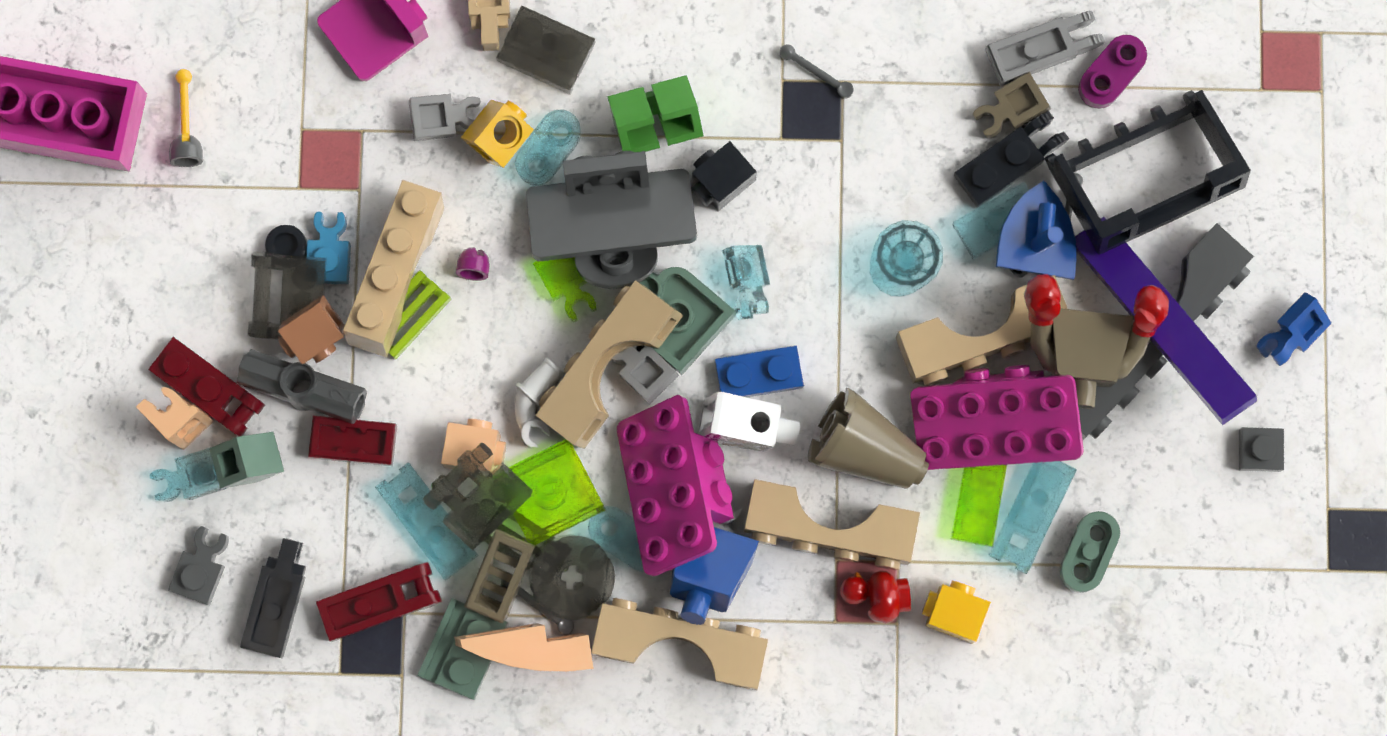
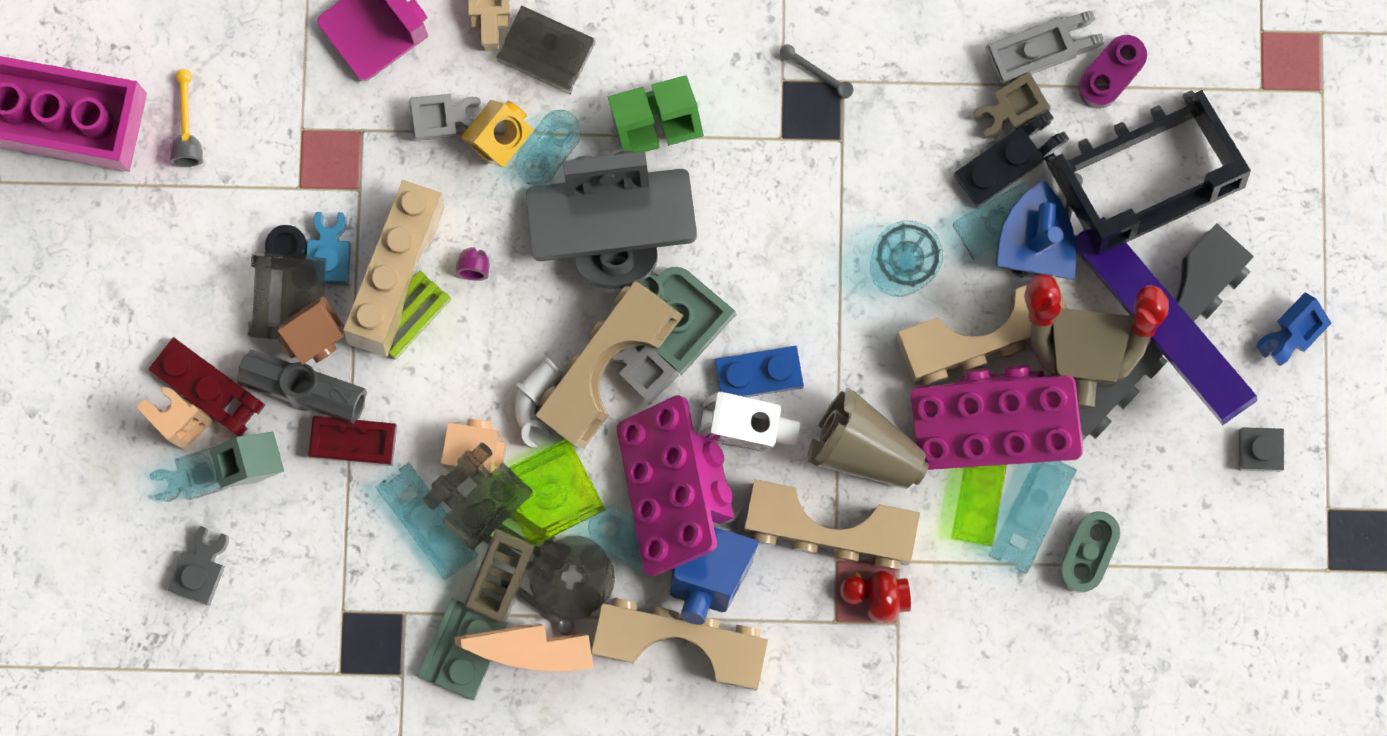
(275, 602): black hinge -> none
(377, 602): dark red plate -> none
(561, 280): clear neon green plate -> none
(721, 176): black brick -> none
(748, 274): clear light blue plate -> none
(956, 611): yellow brick -> none

